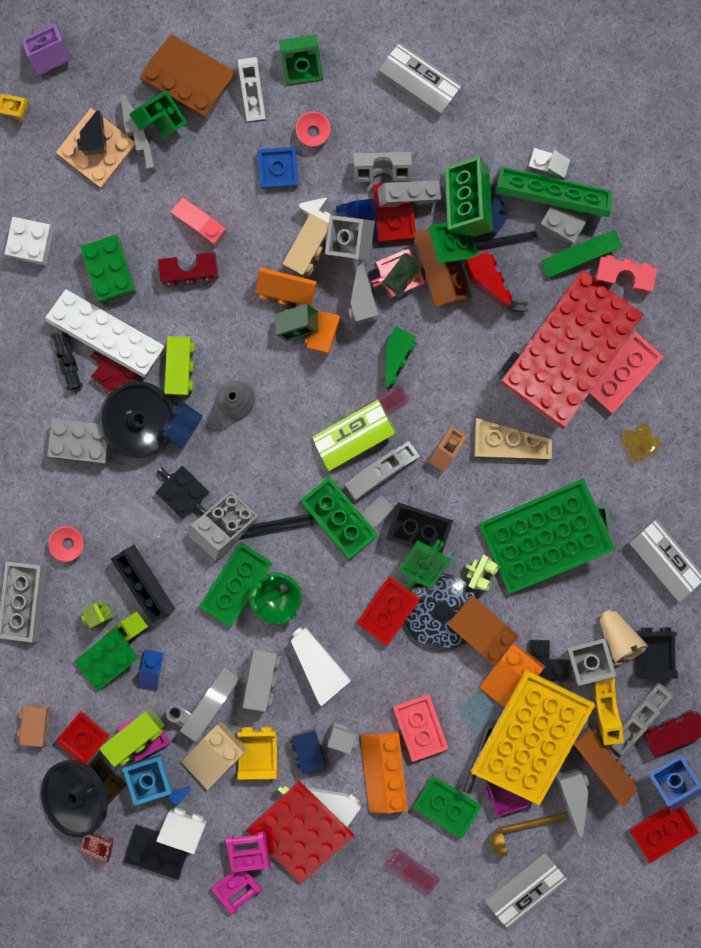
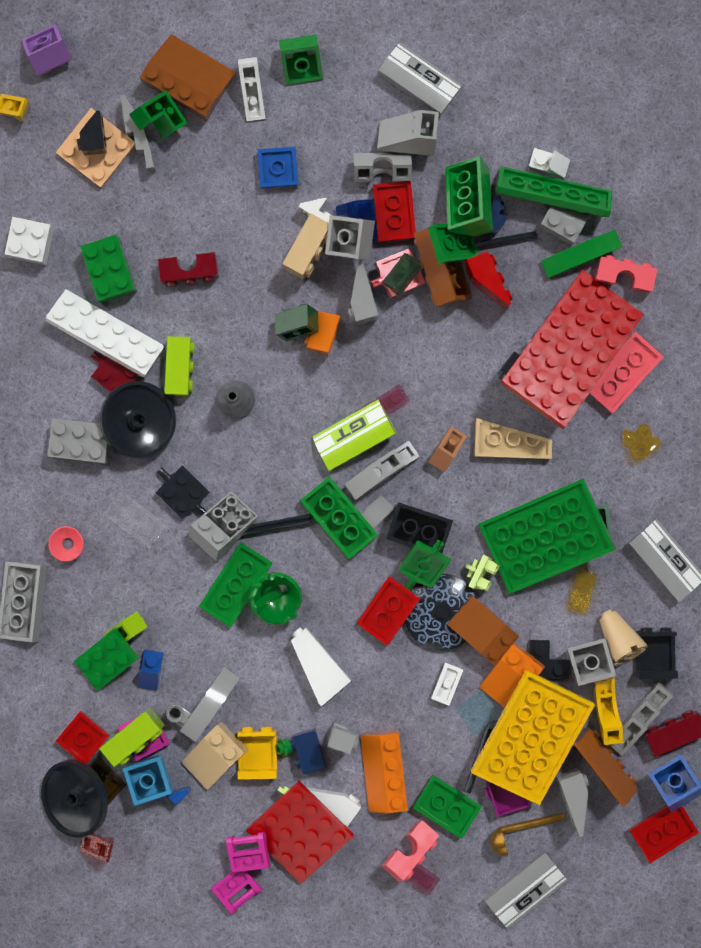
(34, 725): nougat brick -> none
(66, 358): black piece -> none
(96, 614): lime slope -> none
(143, 583): black brick -> none
(154, 856): black plate -> none
(181, 425): dark blue brick -> none
(182, 830): white slope -> none
(199, 221): coral slope -> none
(261, 679): light grey brick -> none
(283, 747): none -> green plate
(285, 288): orange slope -> none
(309, 120): coral piece -> none
(396, 350): green slope -> none
(405, 192): light grey arch -> none
(409, 133): none -> light grey slope
(420, 727): coral plate -> none
(422, 840): none -> coral arch
(447, 683): none -> white plate
(519, 306): dark grey bush -> none
(582, 591): none -> clear yellow slope

